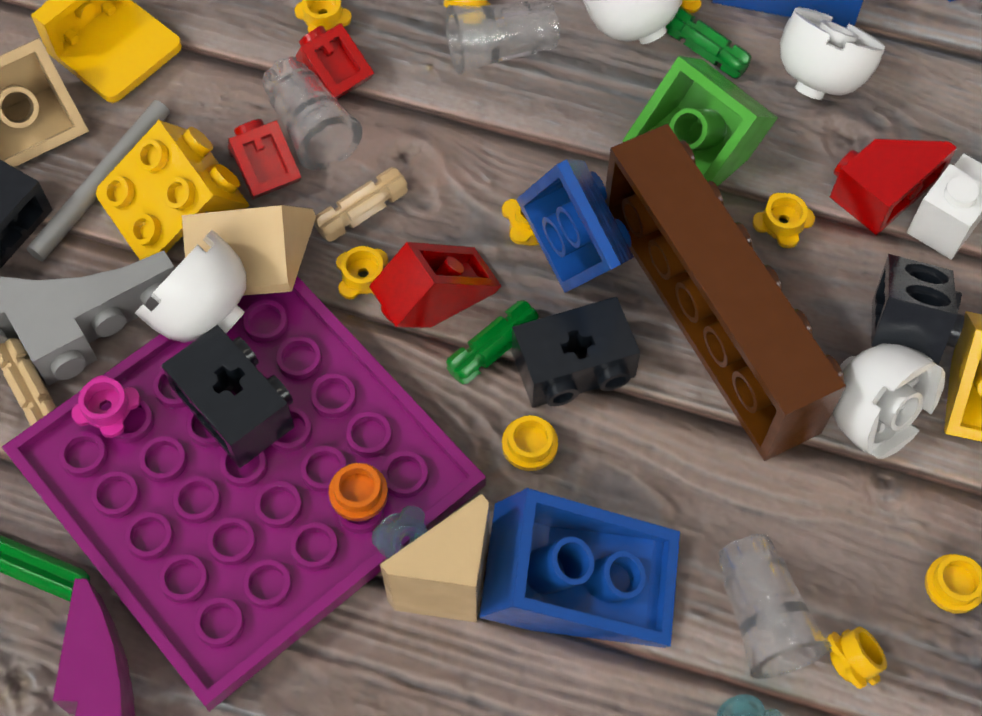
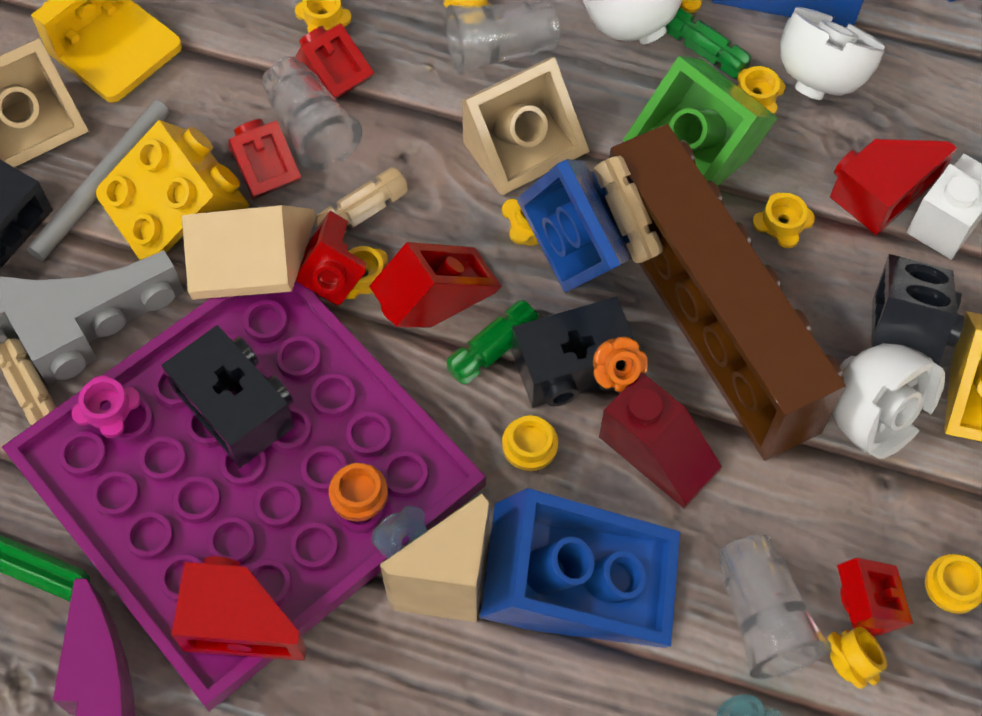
(199, 293): white cylinder -> none
(230, 613): none -> red slope
(327, 264): none -> red bracket
(522, 126): none -> tan slope
(609, 354): none -> orange plate
(628, 209): none -> tan axle
(659, 440): none -> dark red slope
(762, 81): none -> yellow plate
(873, 596): none -> red bracket

